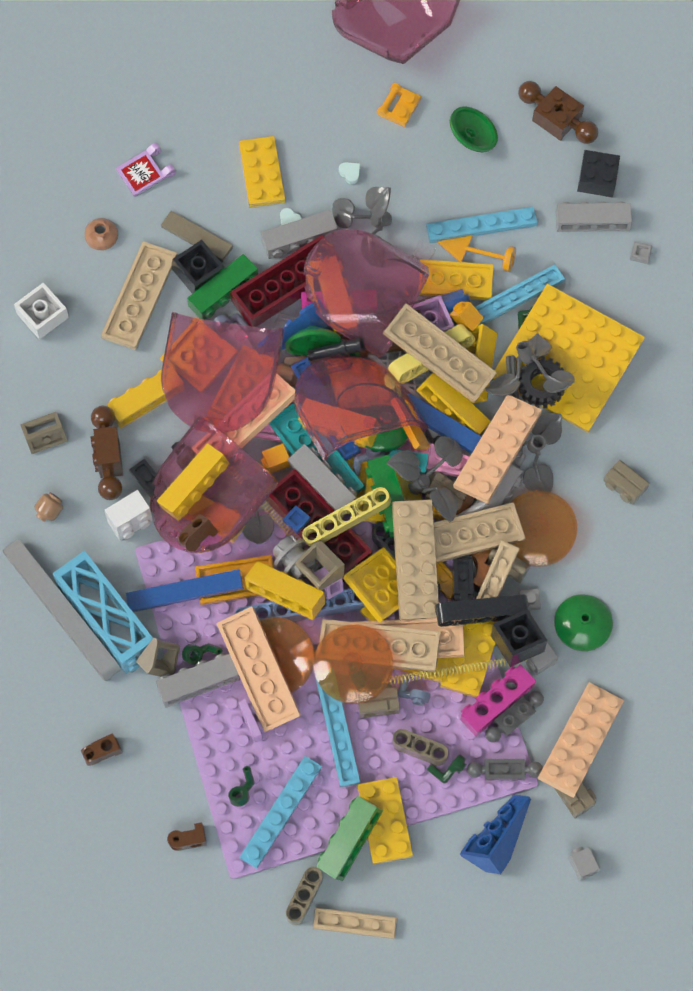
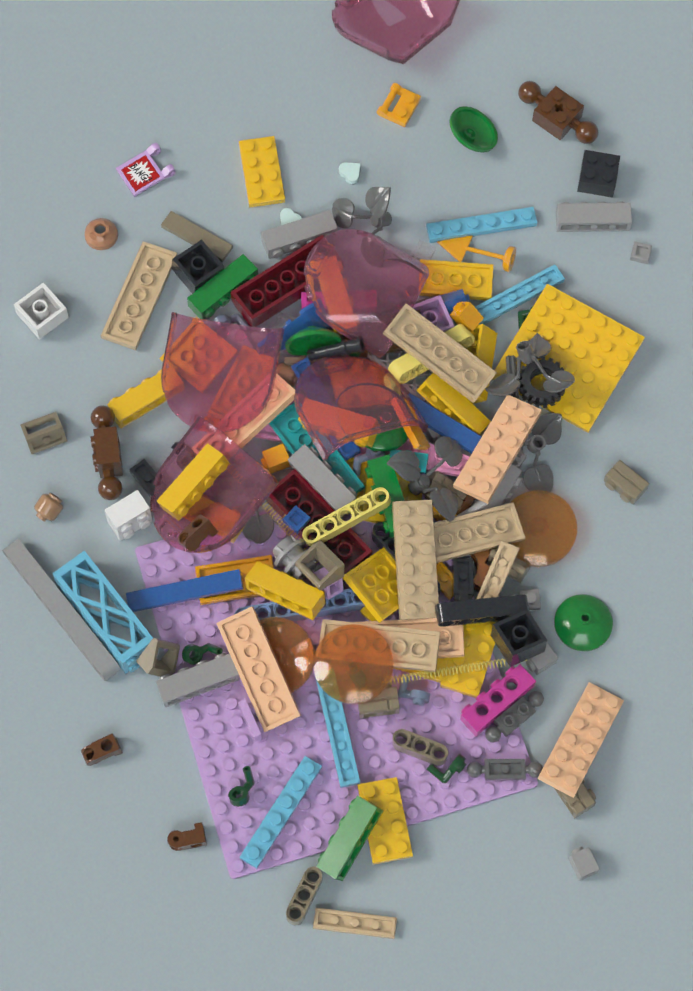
(496, 842): blue wedge -> none

